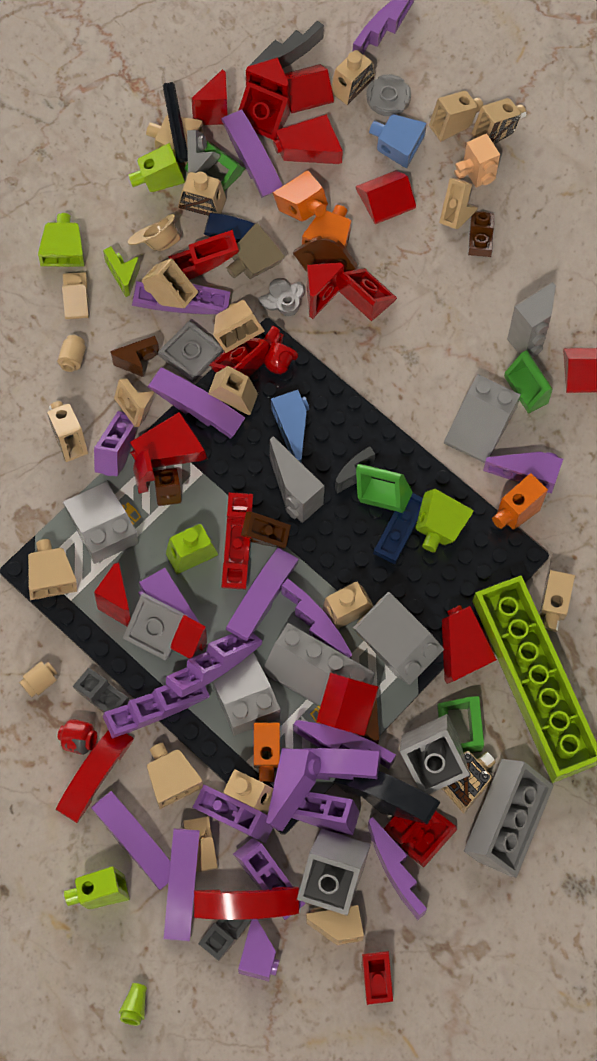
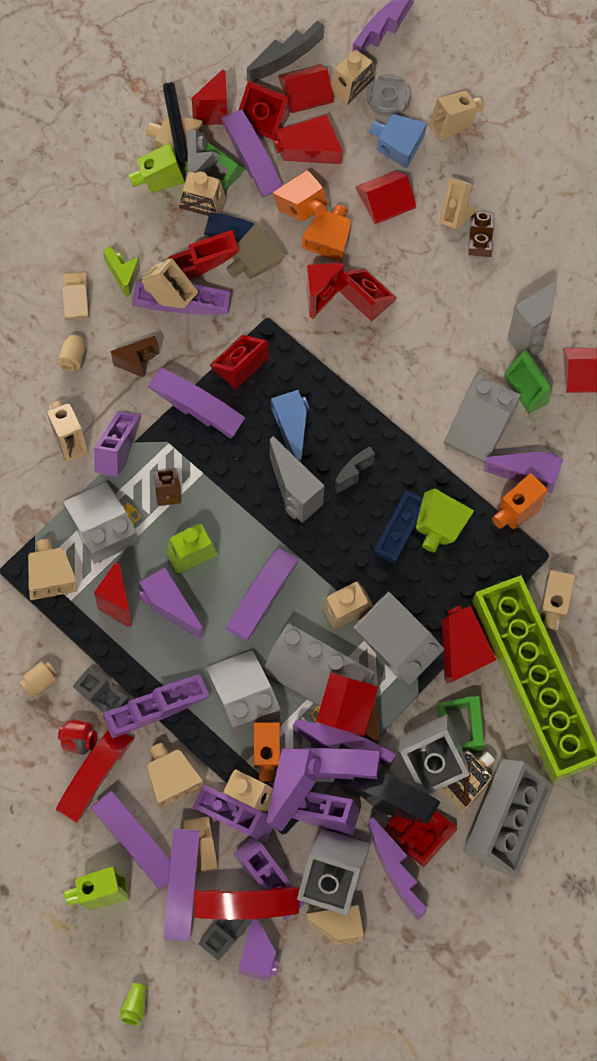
(61, 244): lime torso -> none
(132, 403): tan slope -> none
(143, 471): red slope -> none
(153, 626): light grey tile -> none
(158, 235): tan piece -> none
(169, 443): red slope -> none
(189, 637): red slope -> none
(190, 351): light grey tile -> none
(208, 666): medium lavender slope -> none
(234, 389): tan slope -> none
(236, 326): tan torso -> none
(236, 546): red slope -> none
(265, 530): reddish brown slope -> none
(269, 75): red slope -> none
(278, 355): red piece -> none
(283, 297): light grey plate -> none
(315, 617): medium lavender slope -> none
(325, 250): reddish brown plate -> none
(377, 977): red slope -> none
(382, 493): bright green tile -> none
(479, 161): light nougat brick -> none
(498, 120): tan torso -> none

